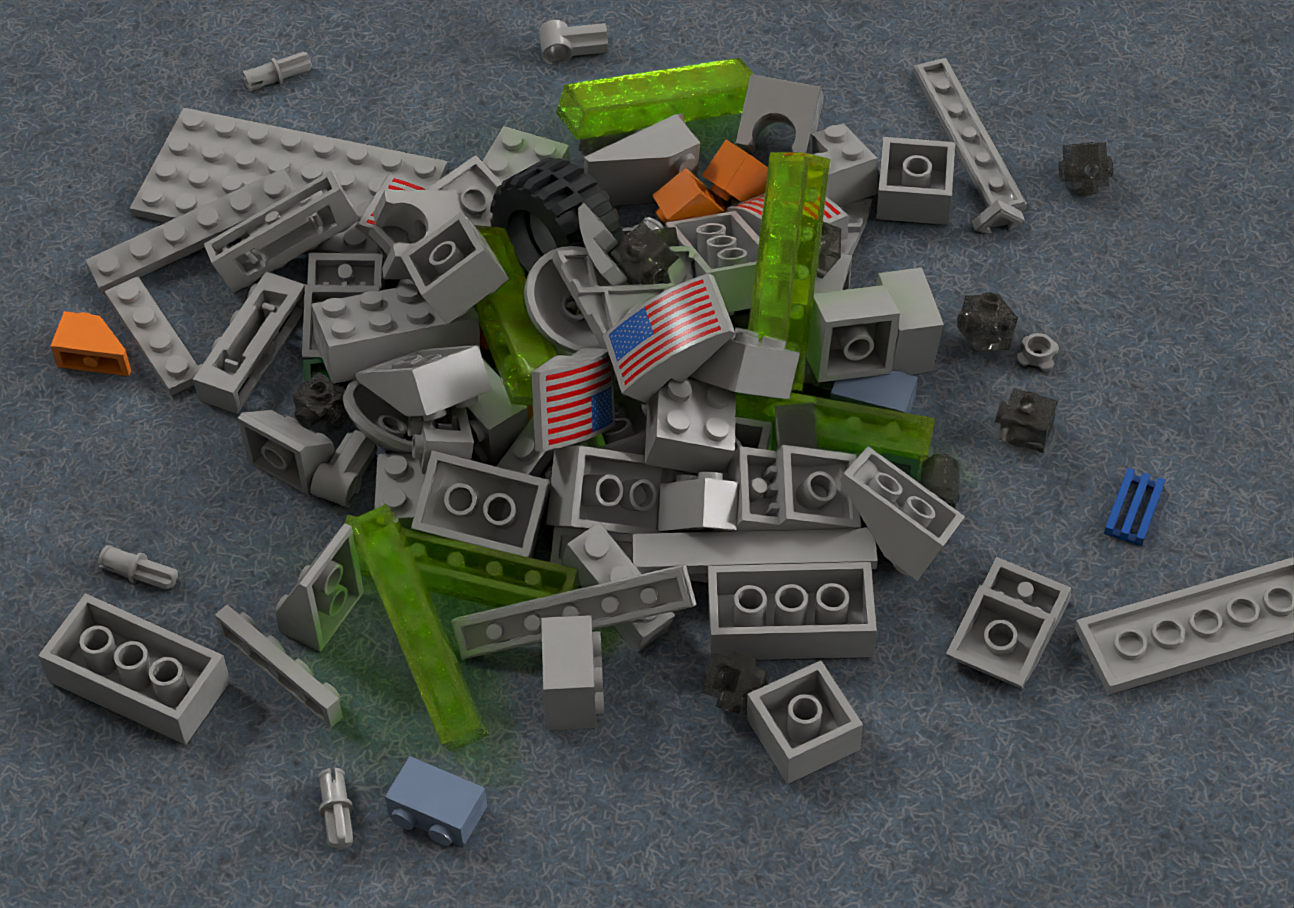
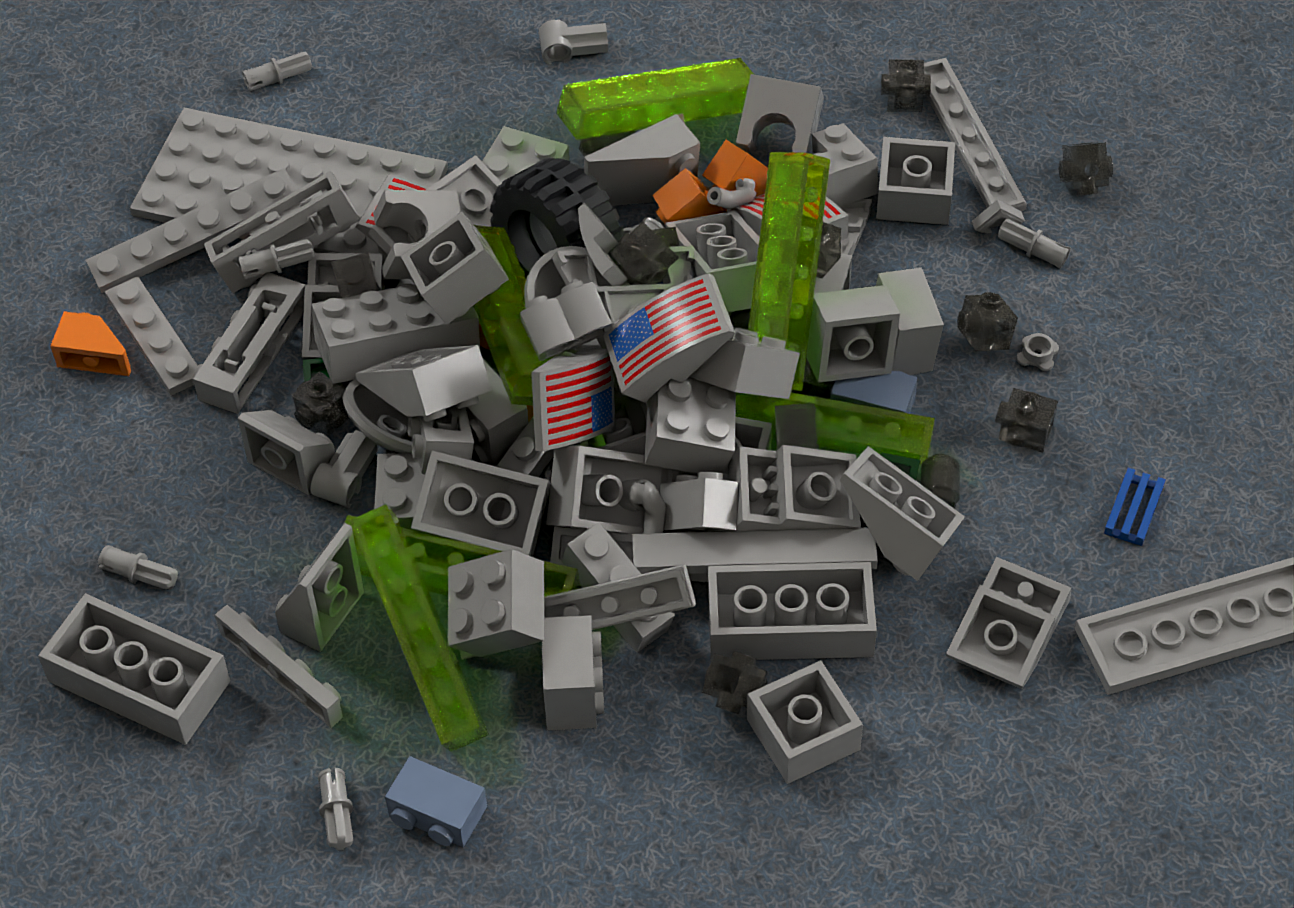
(276, 258): none -> light grey axle
(355, 275): none -> clear smoke brick
(496, 603): none -> light grey brick
(565, 320): none -> light grey brick
(653, 504): none -> light grey arm
(730, 199): none -> light grey arm
(905, 85): none -> clear smoke brick
(1034, 243): none -> light grey axle

